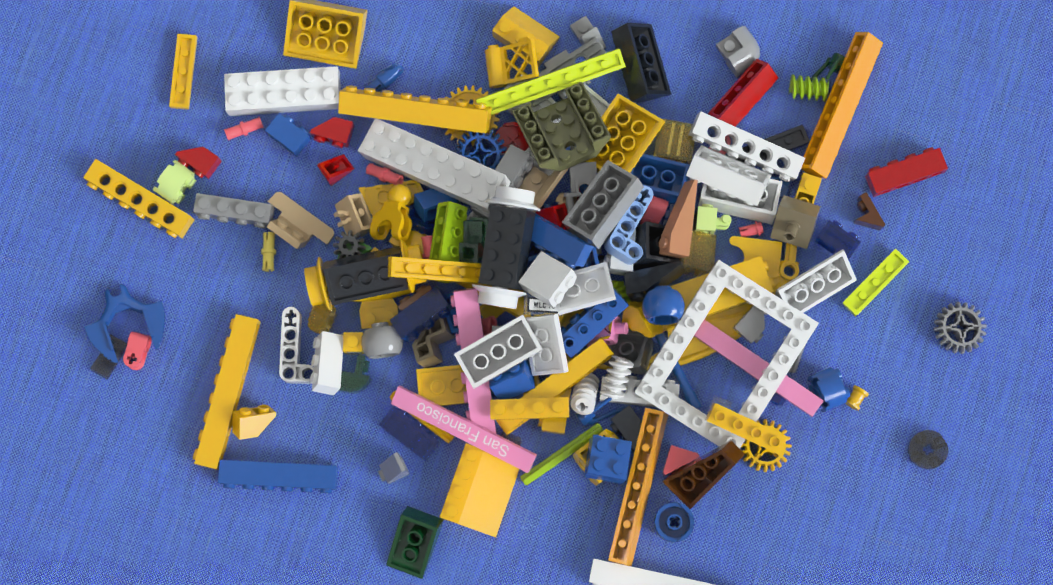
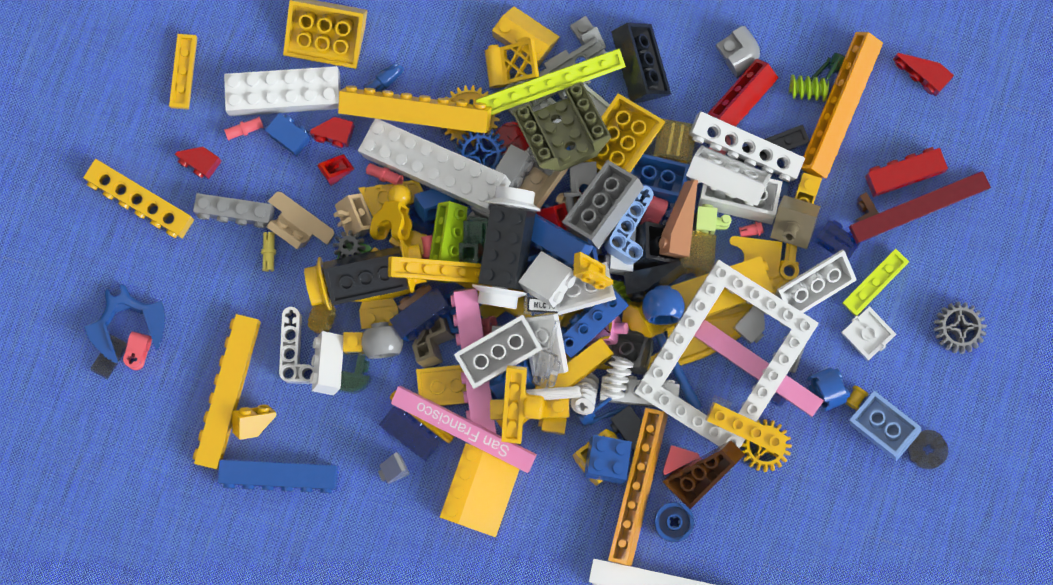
(174, 182): yellowish green brick -> none
(414, 542): dark green slope -> none
(518, 405): none -> yellow plate
(545, 362): none -> clear piece
(556, 393): none -> white axle
(560, 454): lime axle -> none
(590, 271): none -> yellow bracket
(868, 333): none -> white plate
(885, 426): none -> light blue brick
(919, 207): none -> dark red tile
(928, 73): none -> red slope

